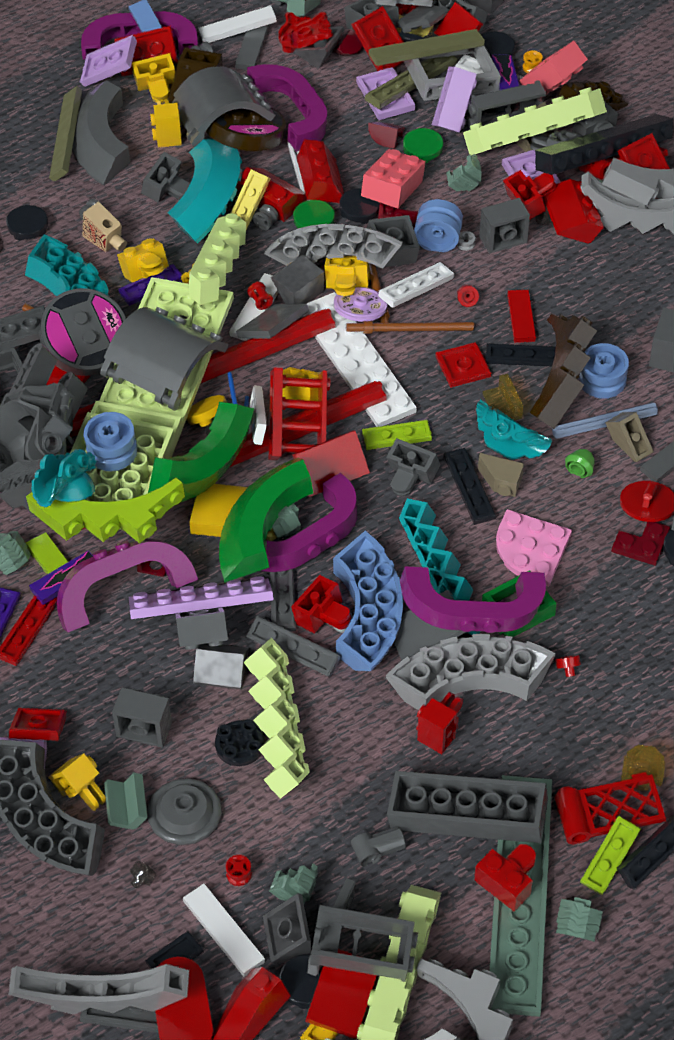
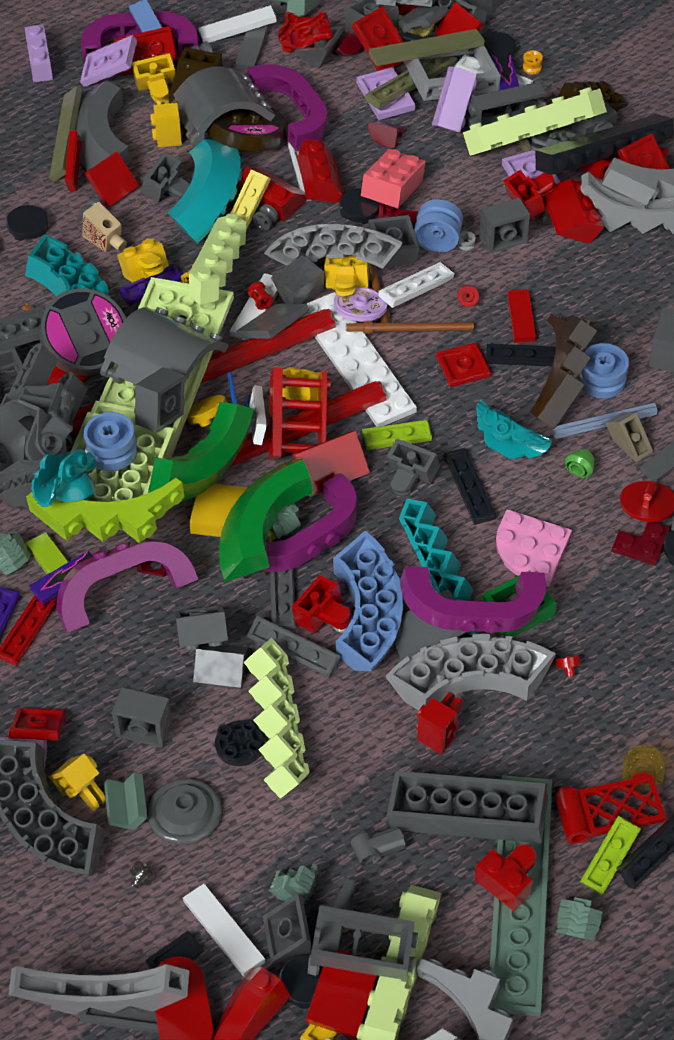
(38, 53): none -> lavender brick
(73, 160): none -> red tile
(111, 179): none -> red tile
(159, 399): none -> dark grey brick
(200, 598): lavender plate -> none
(241, 864): red wheel -> none
(313, 213): green tile -> none
(423, 143): green tile -> none
(465, 177): sand green hair -> none
(501, 474): dark tan slope -> none
(505, 398): clear yellow panel -> none
(556, 68): coral brick -> none

